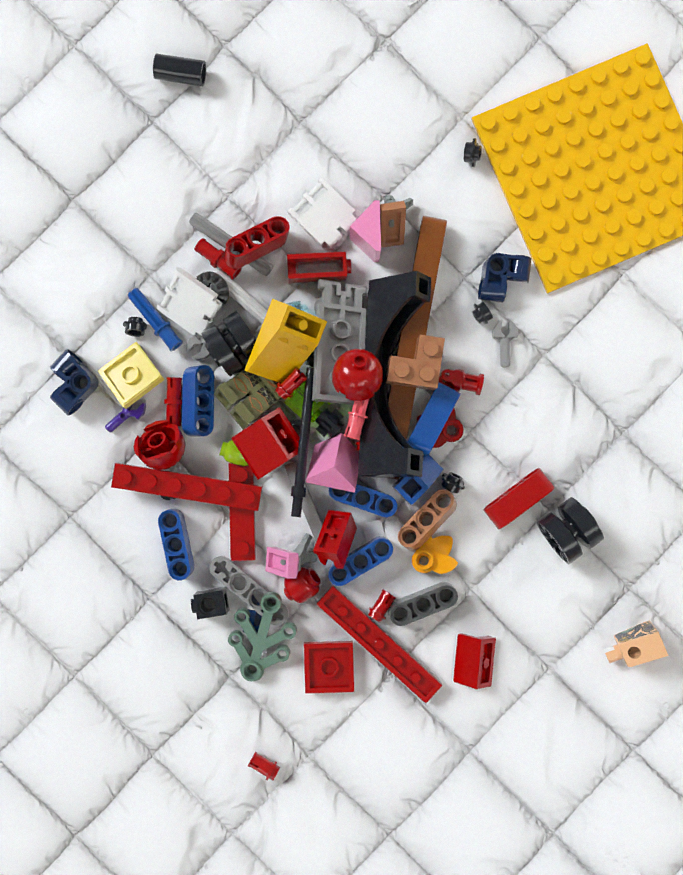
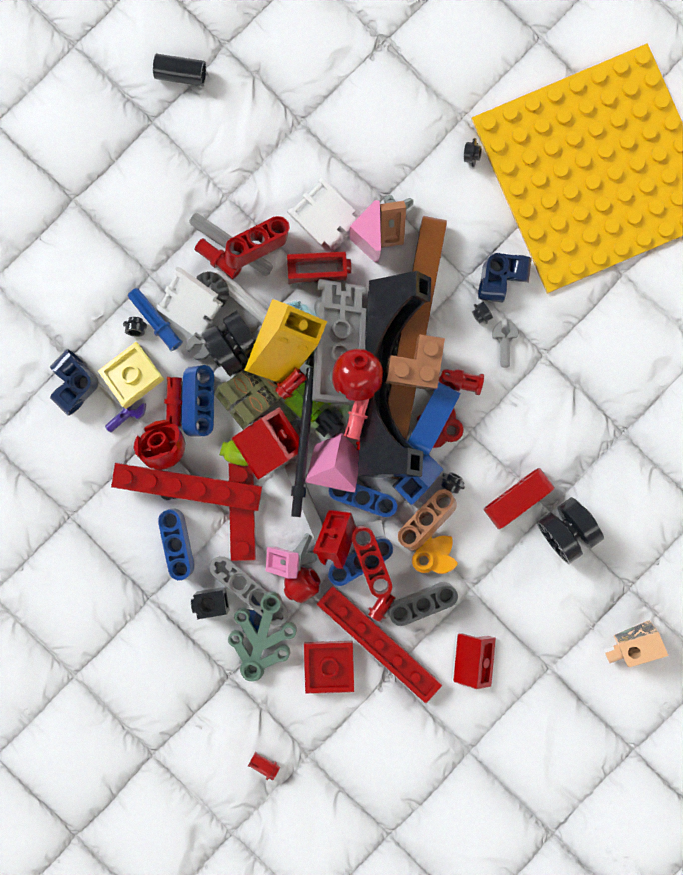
(374, 573): none -> red beam

